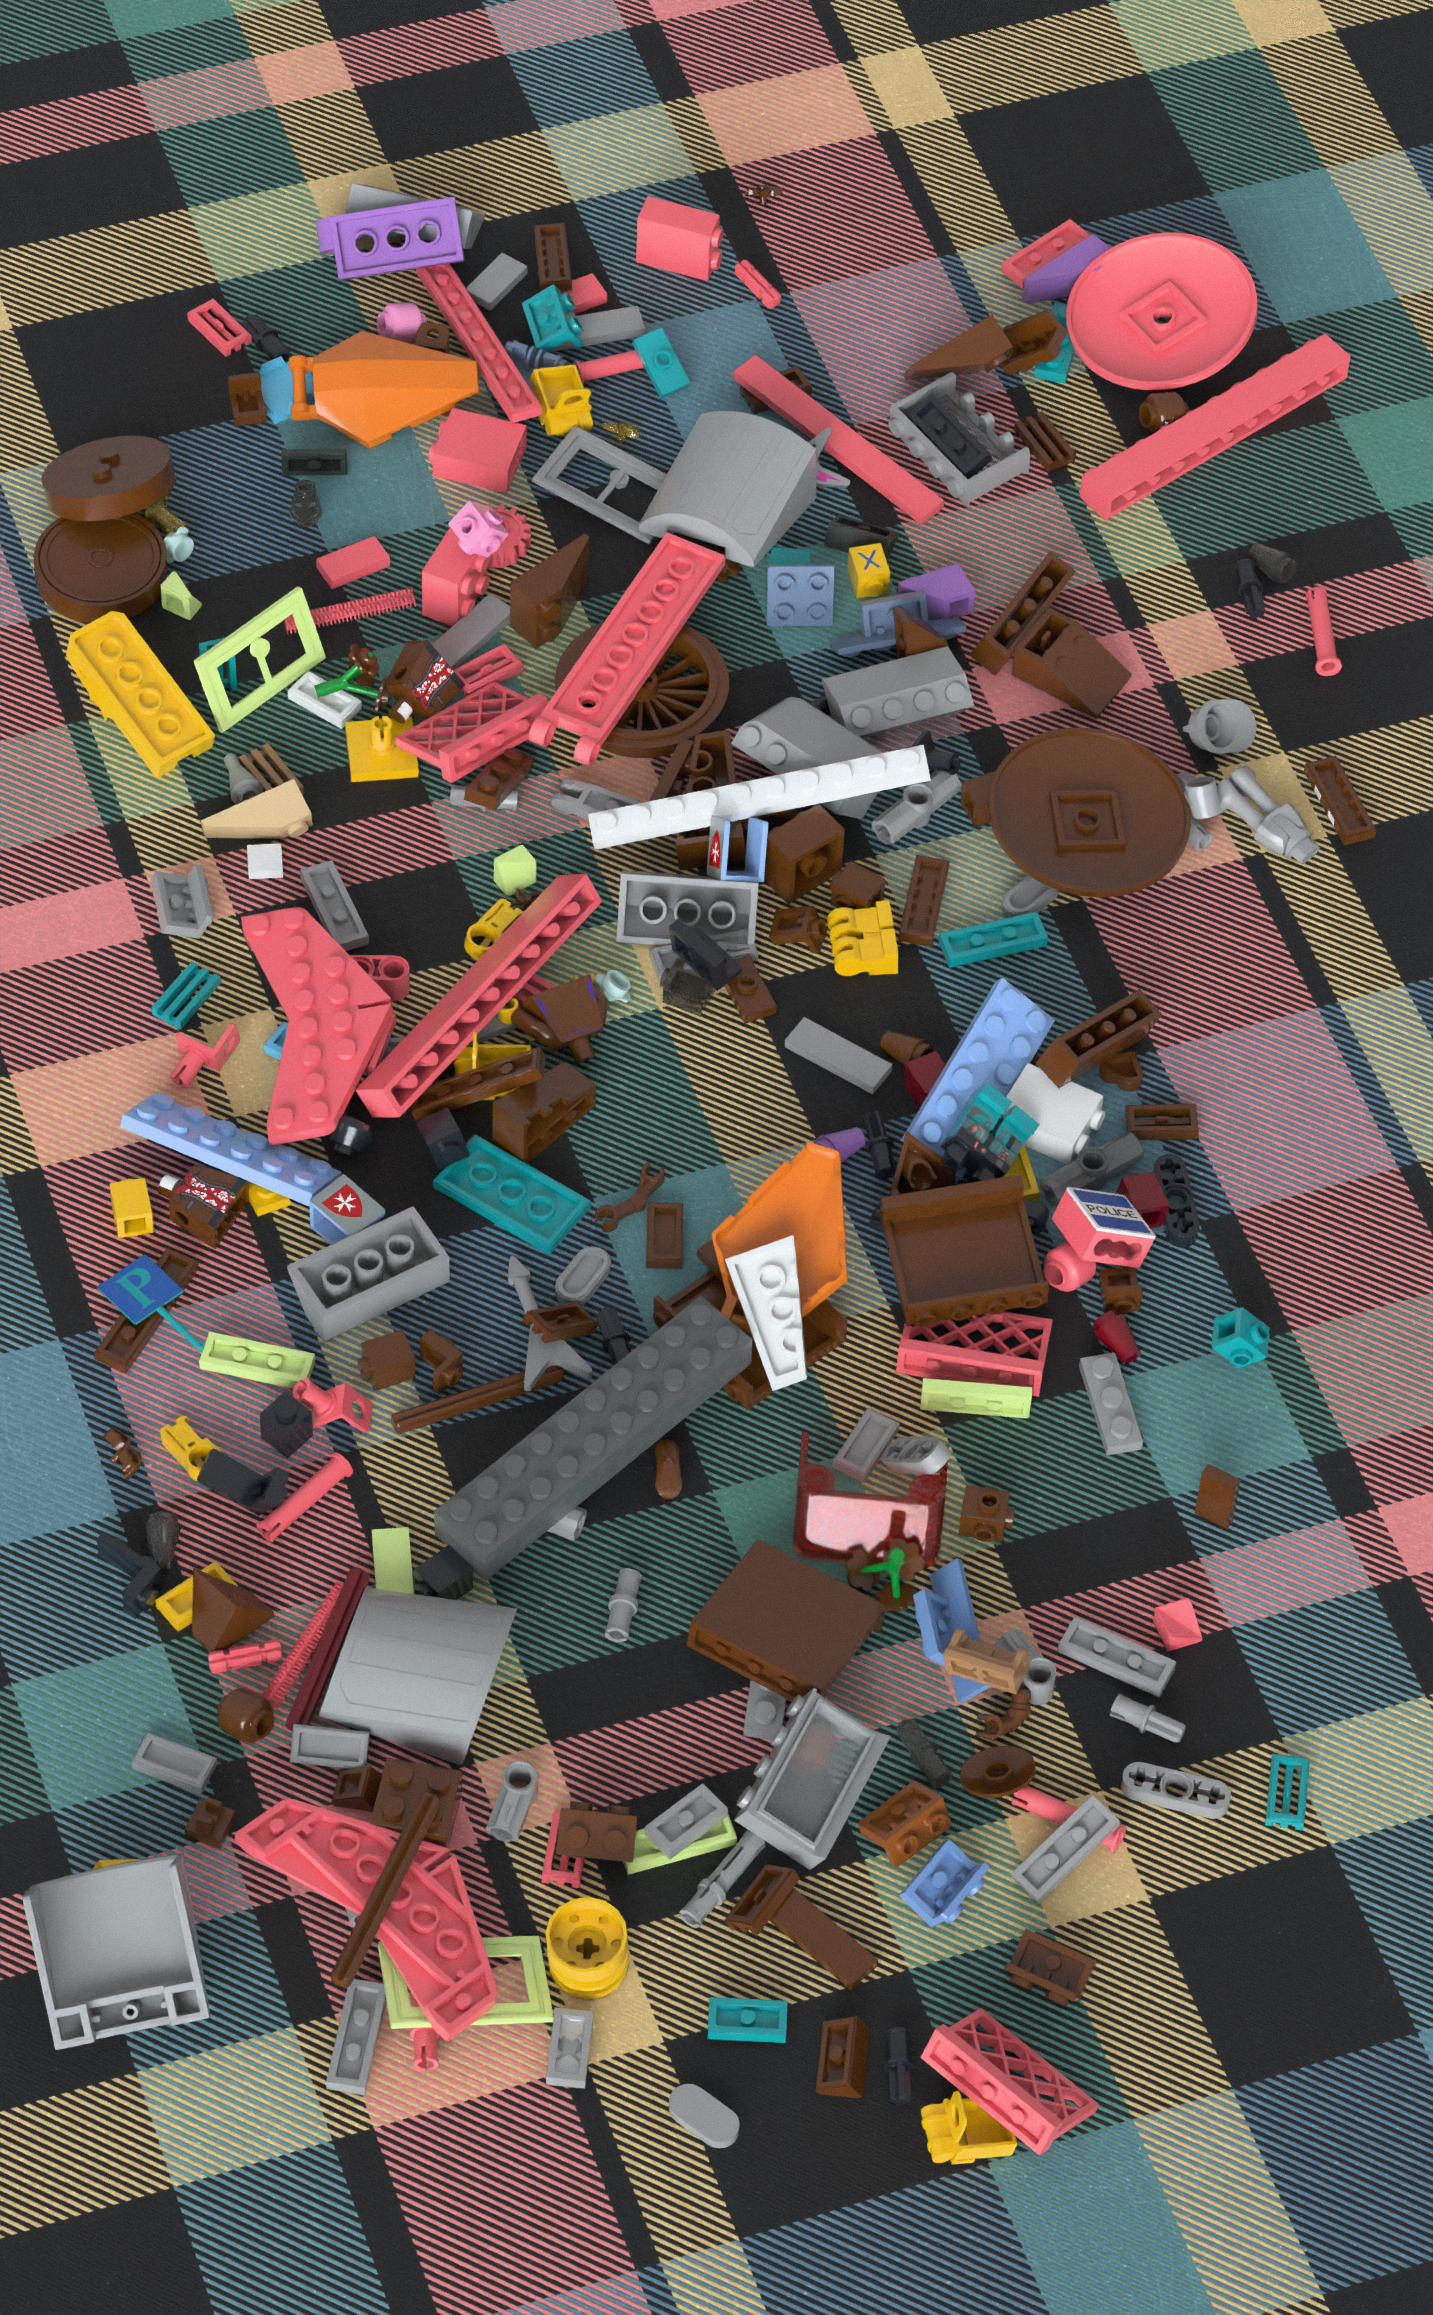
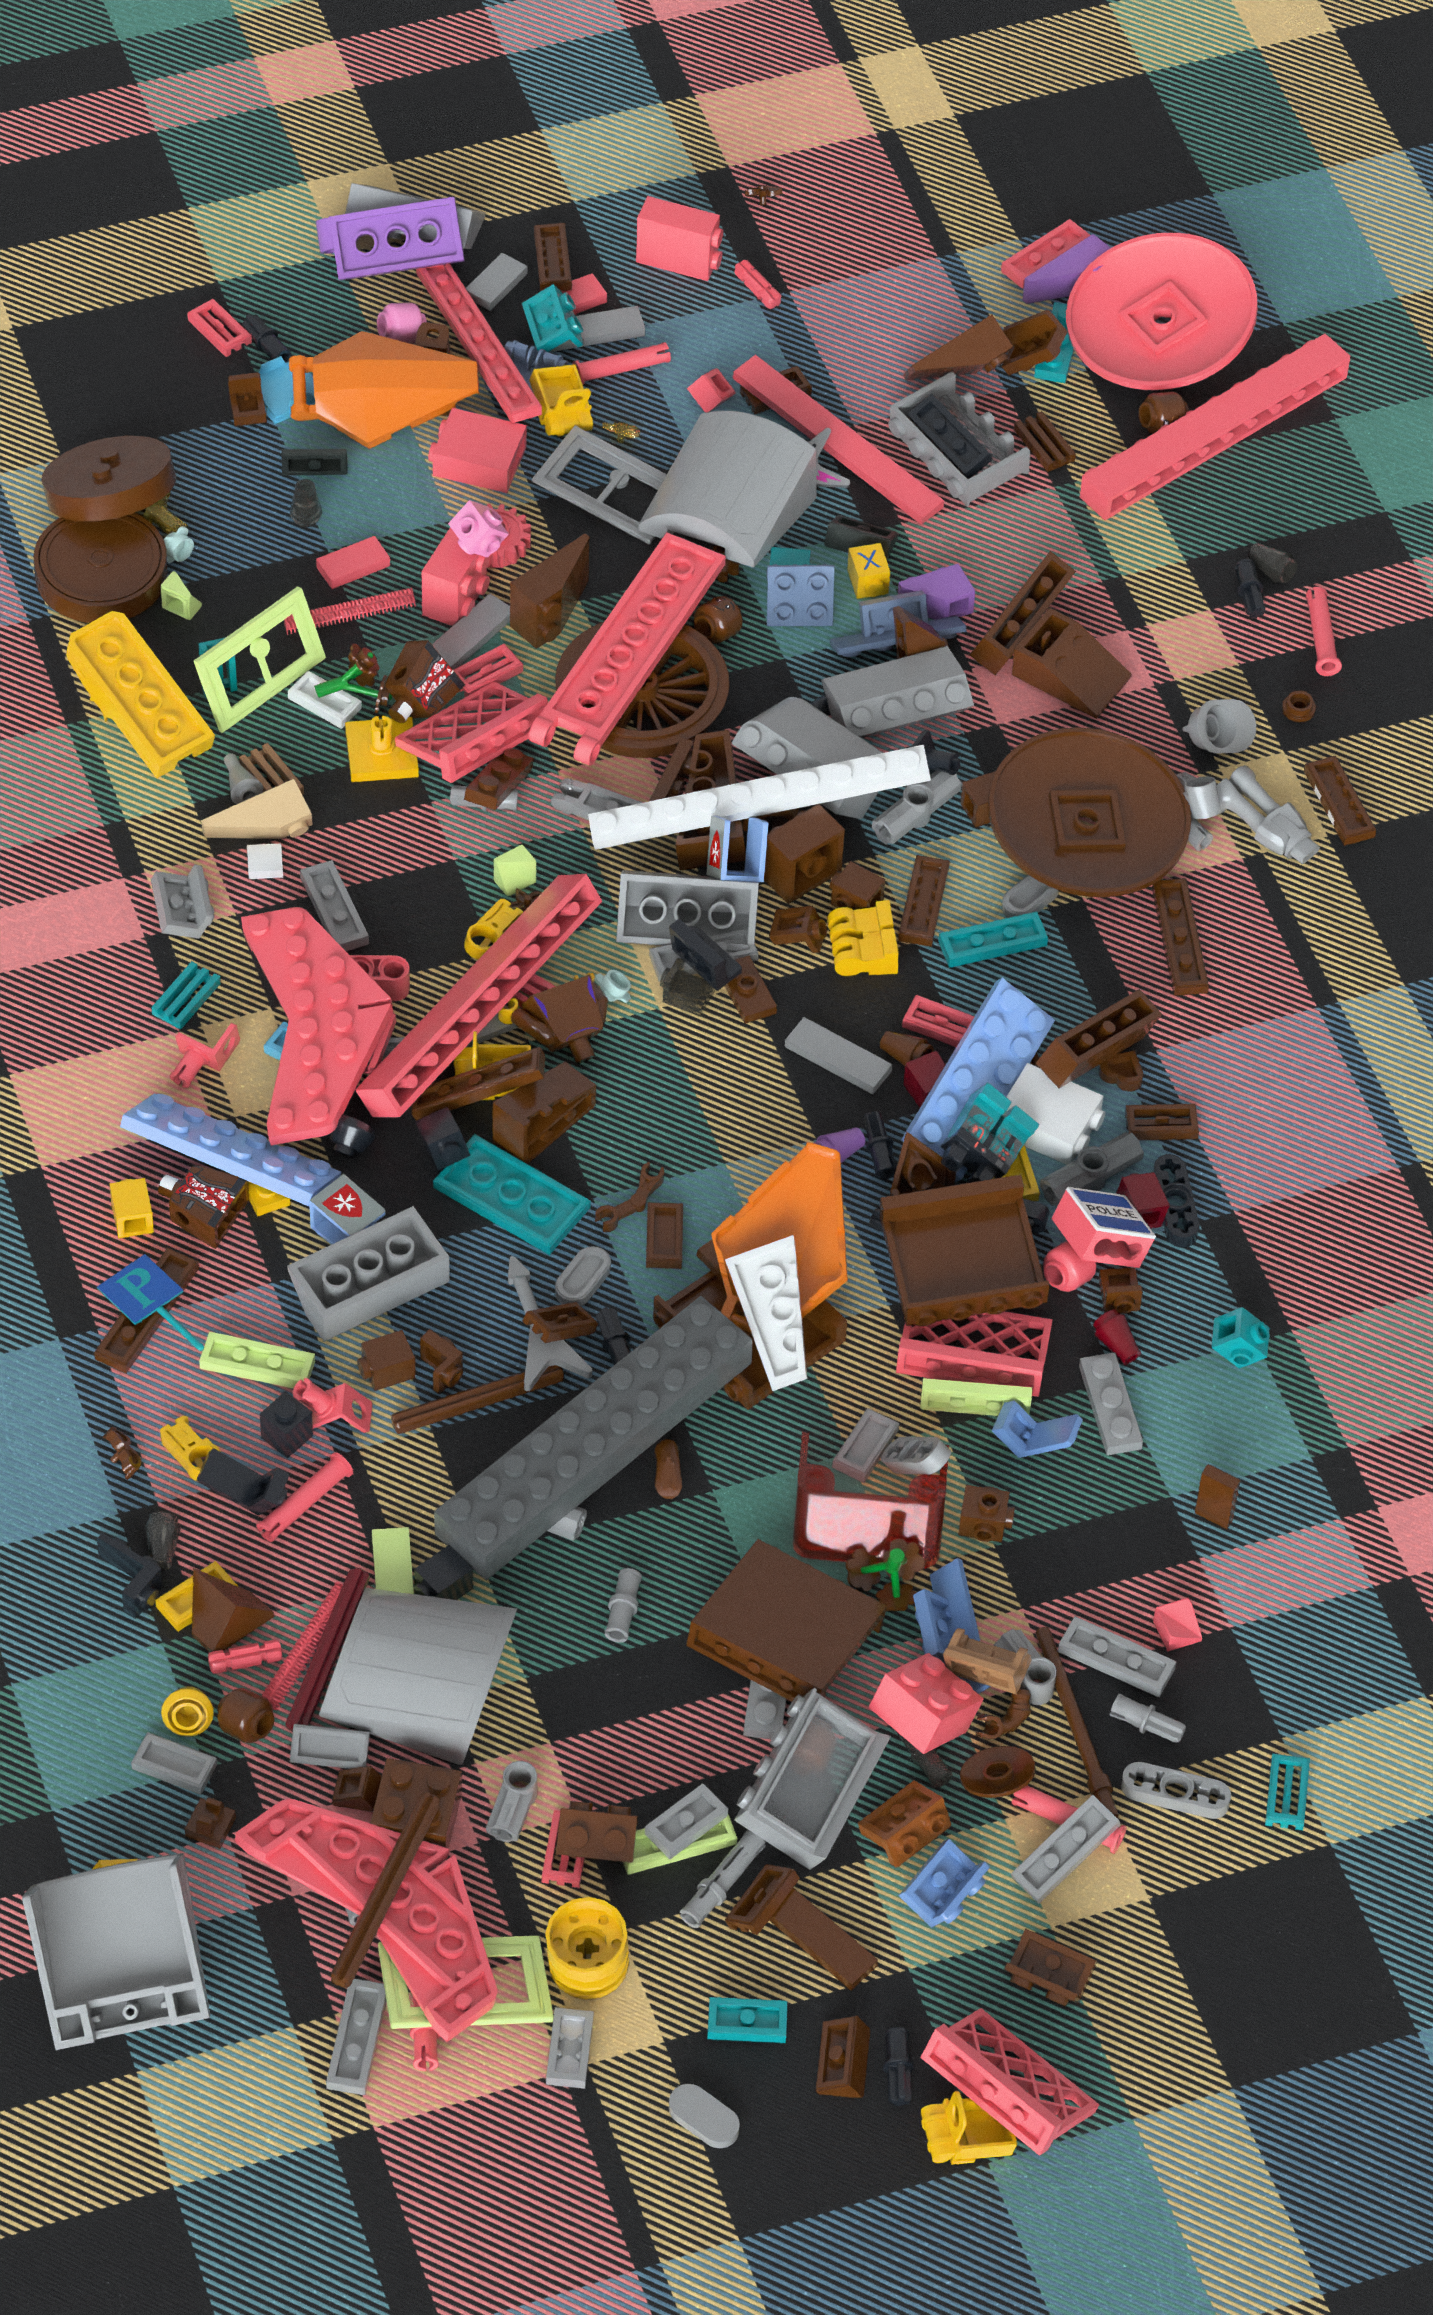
(187, 1712): none -> yellow cone
(661, 363): teal plate -> none
(711, 390): none -> coral slope
(718, 619): none -> reddish brown head
(926, 1703): none -> coral brick
(937, 1026): none -> coral tile
(1029, 1438): none -> medium blue bracket
(1098, 1783): none -> reddish brown bar
(1180, 937): none -> reddish brown tile
(1299, 706): none -> reddish brown plate

